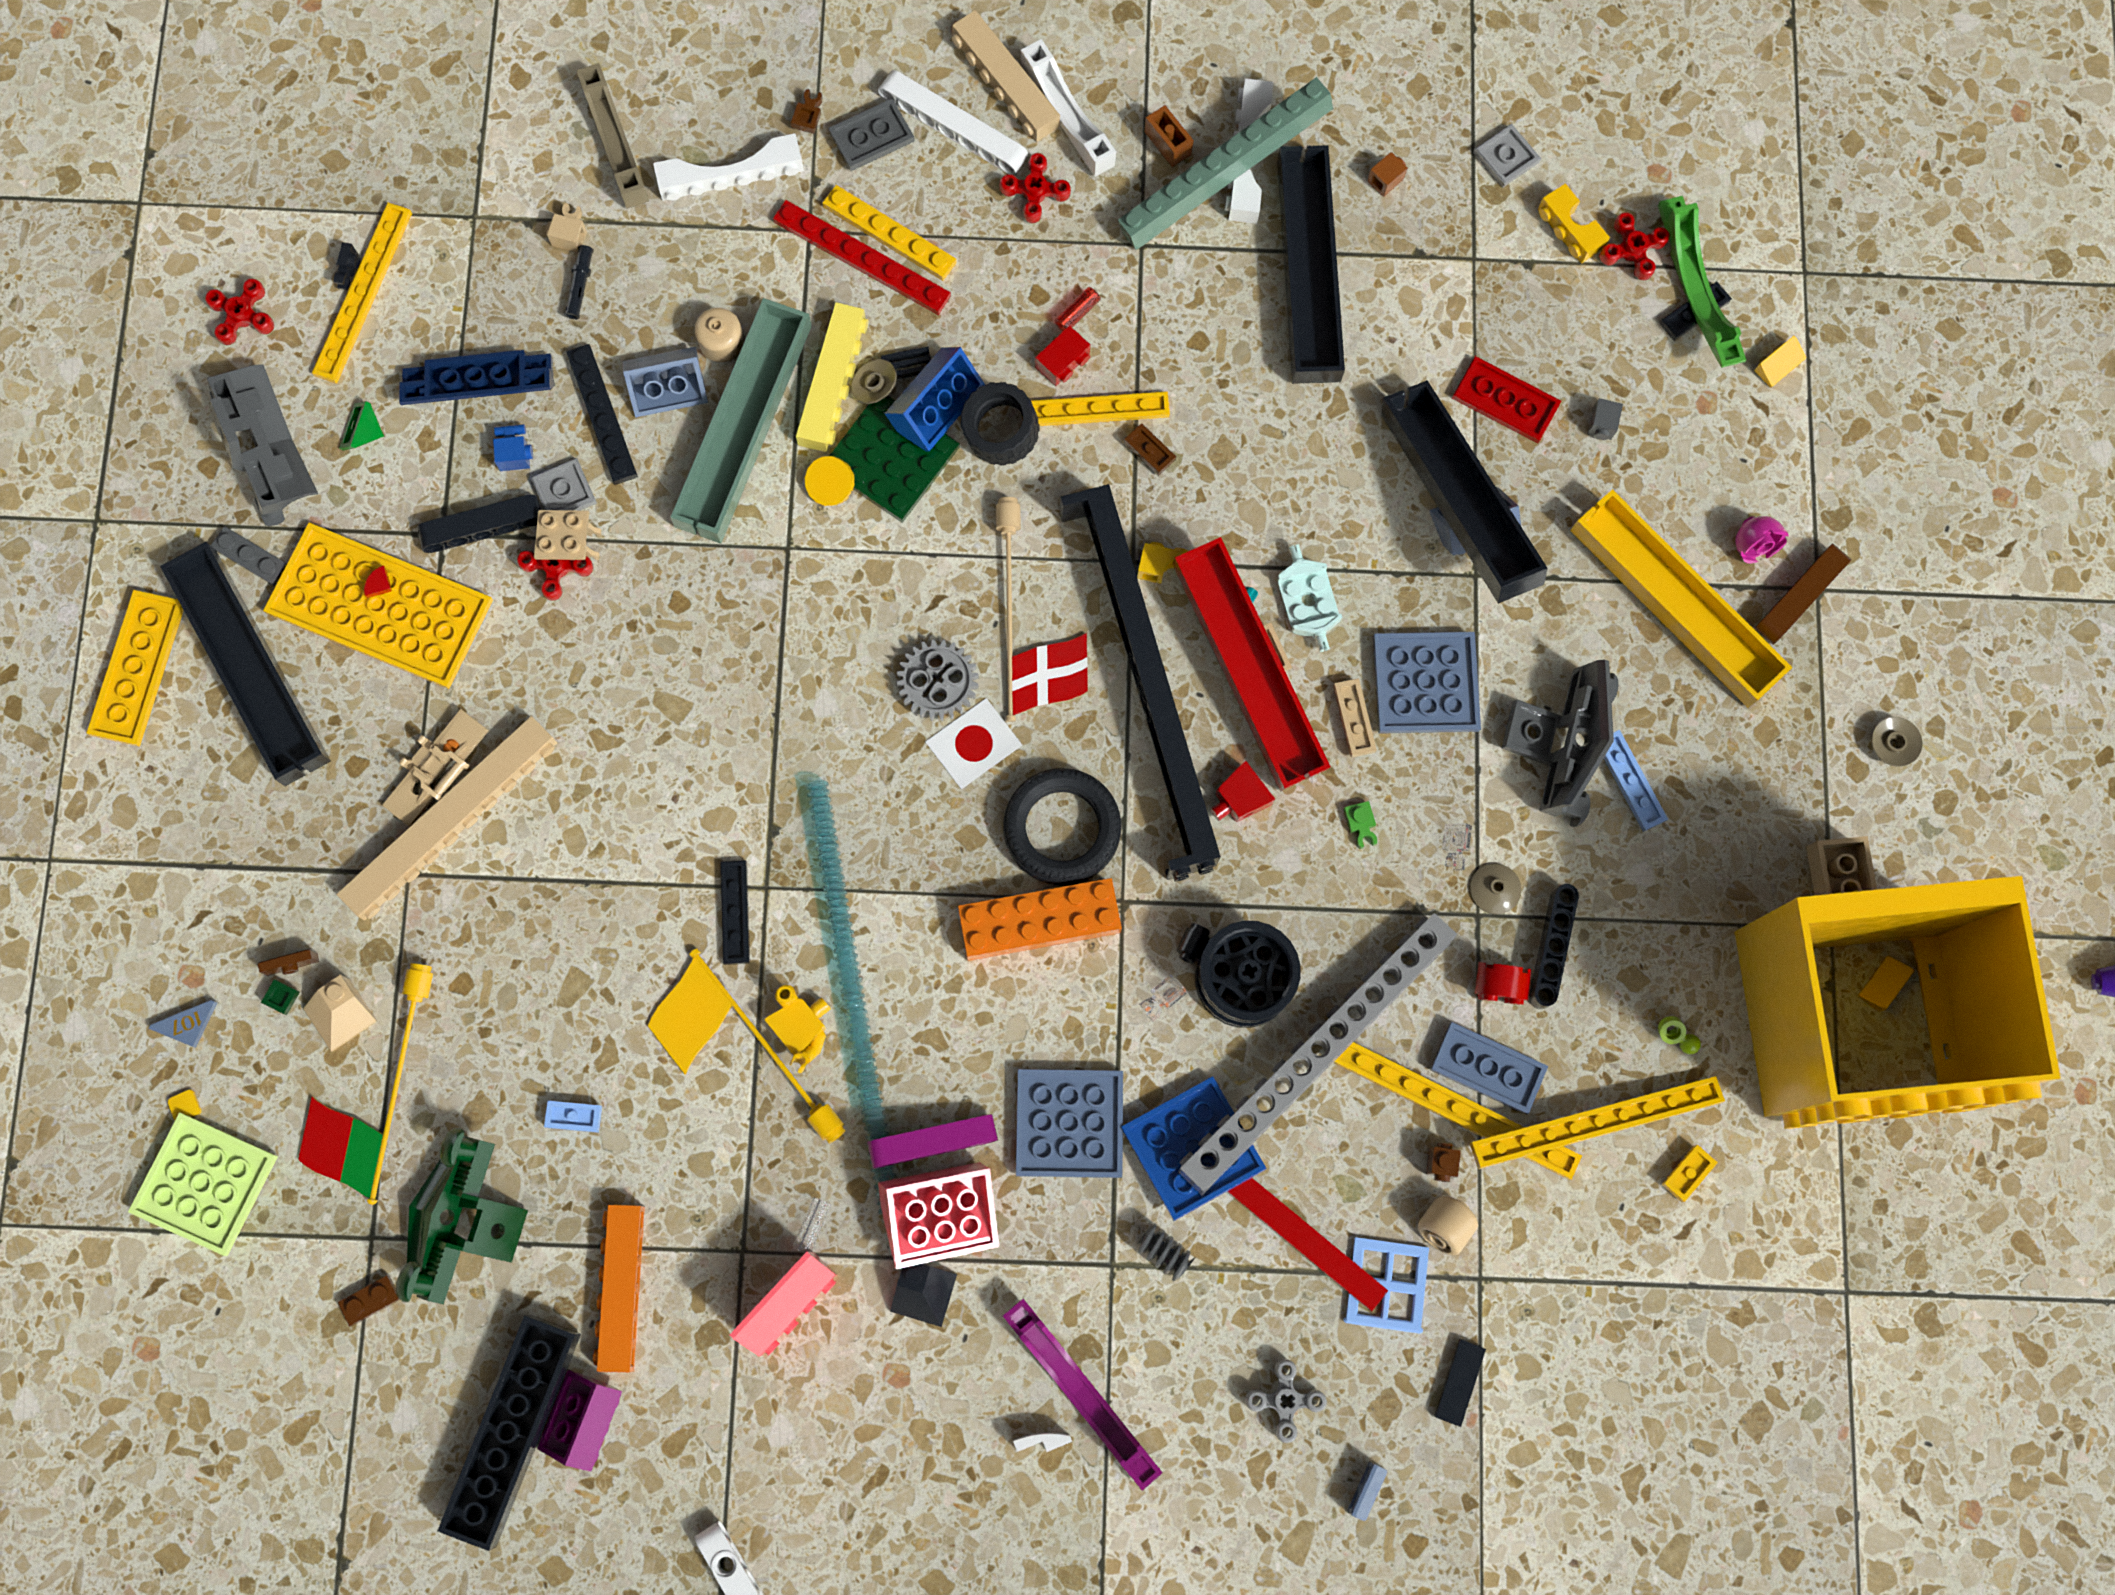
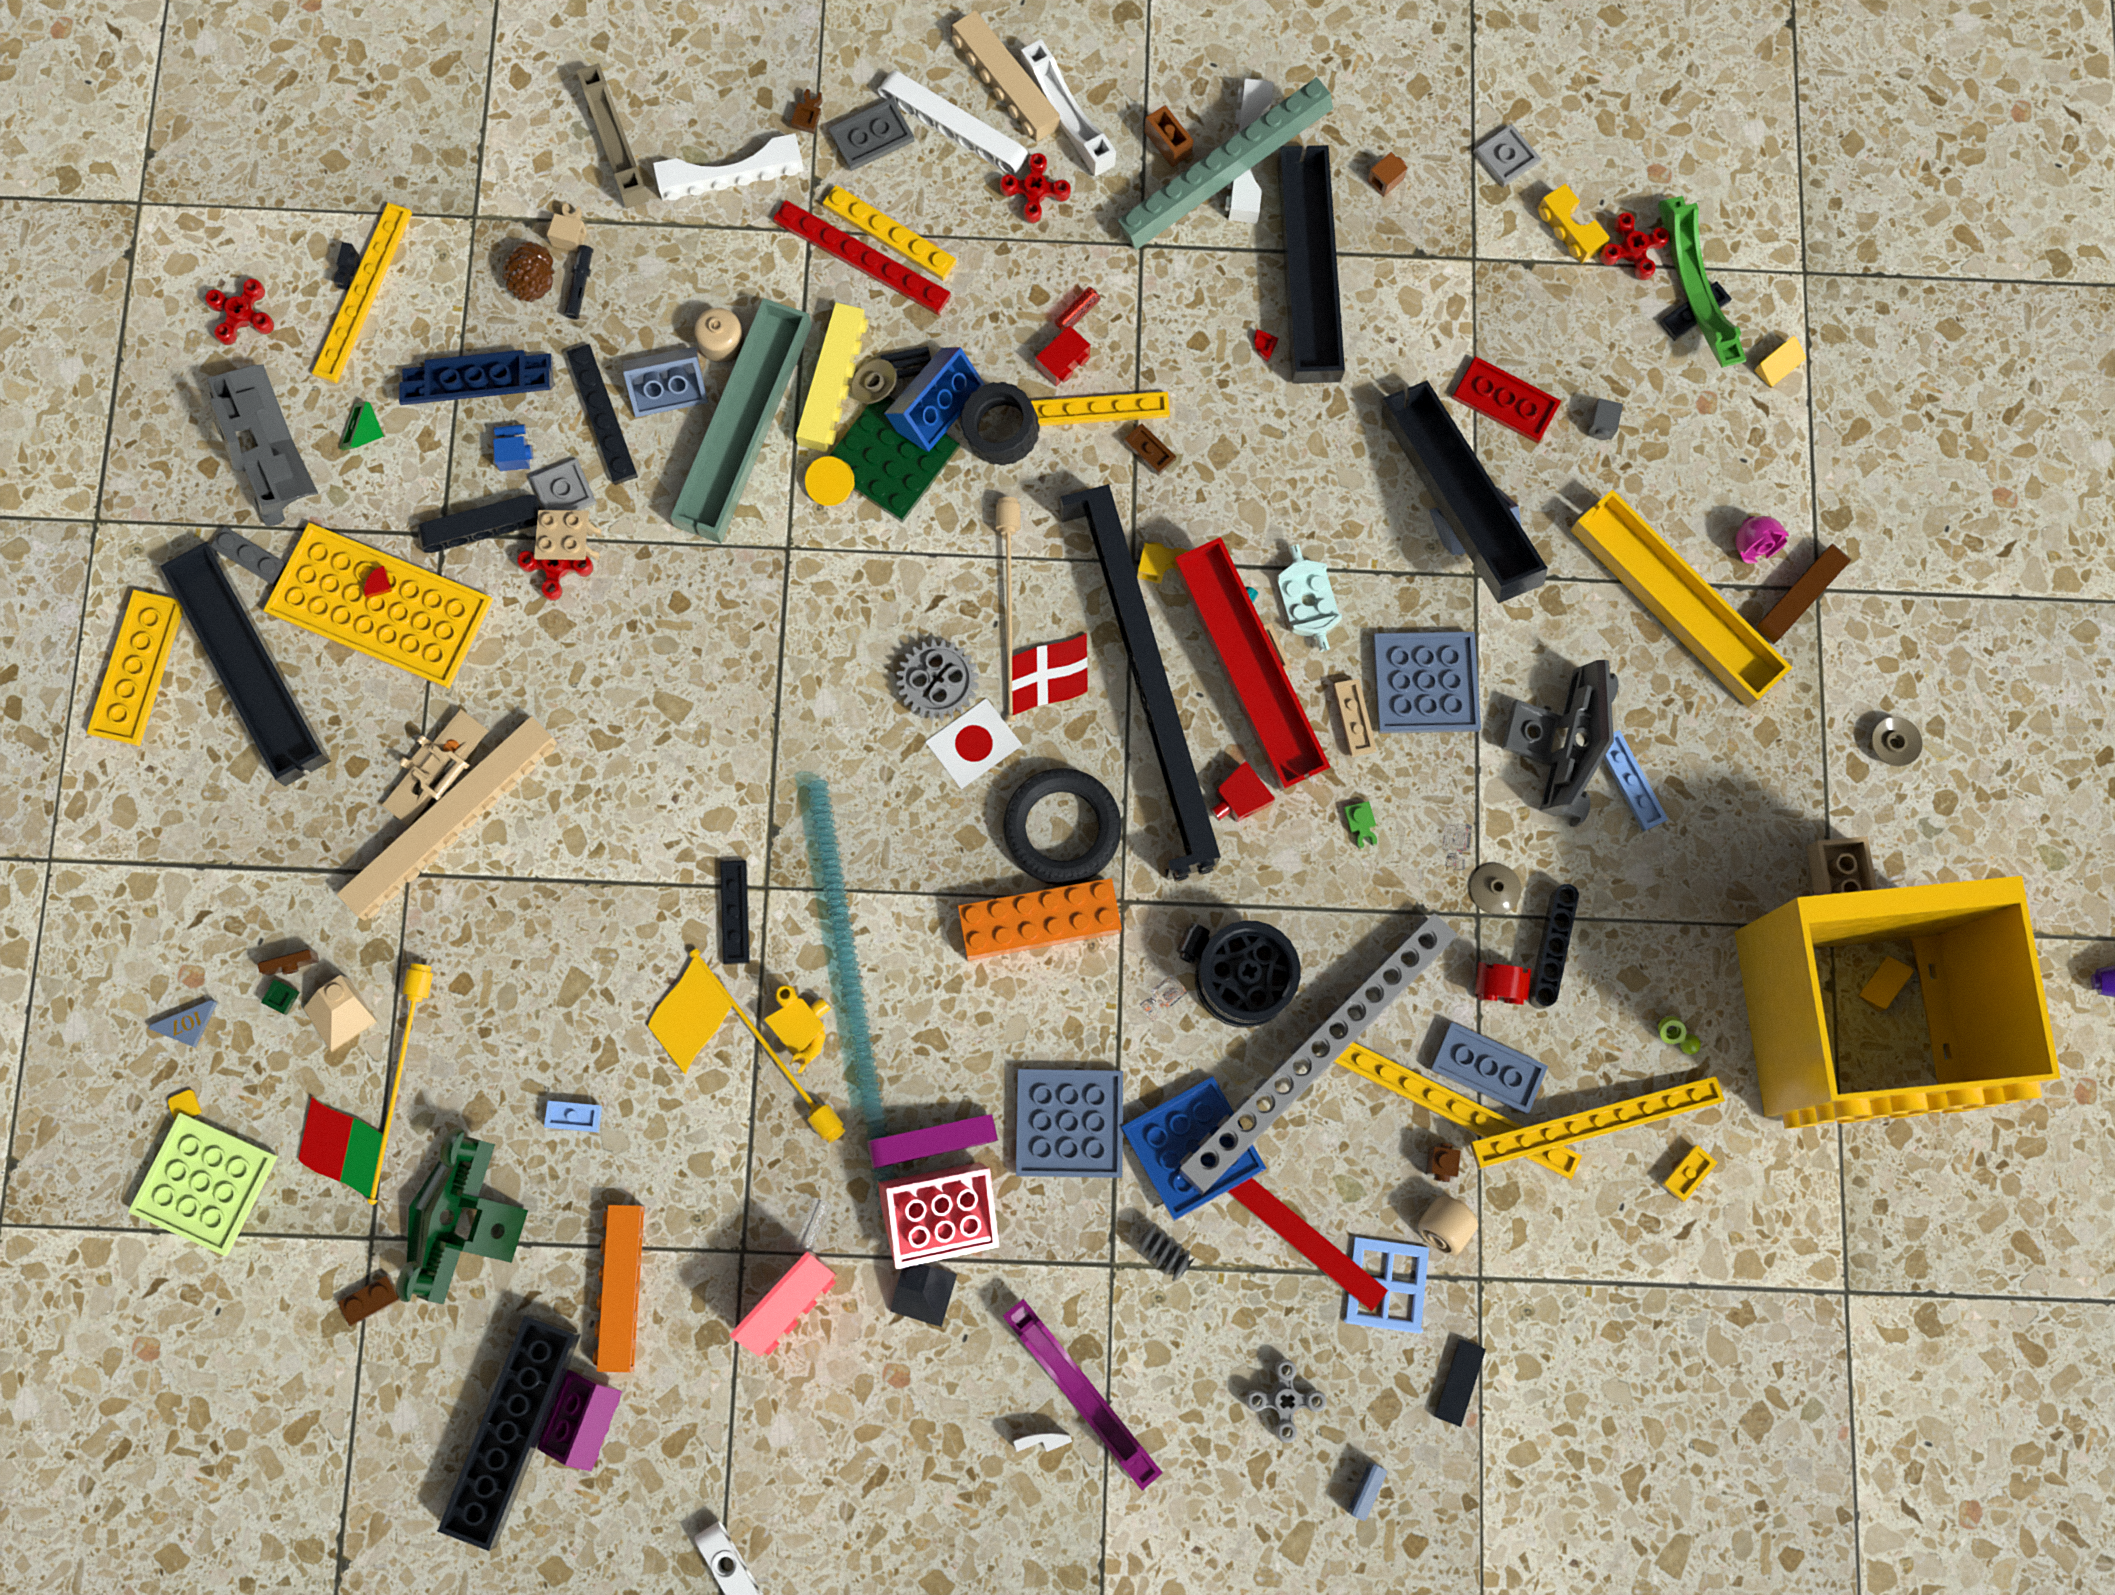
(528, 271): none -> reddish brown hair
(1264, 344): none -> red tile

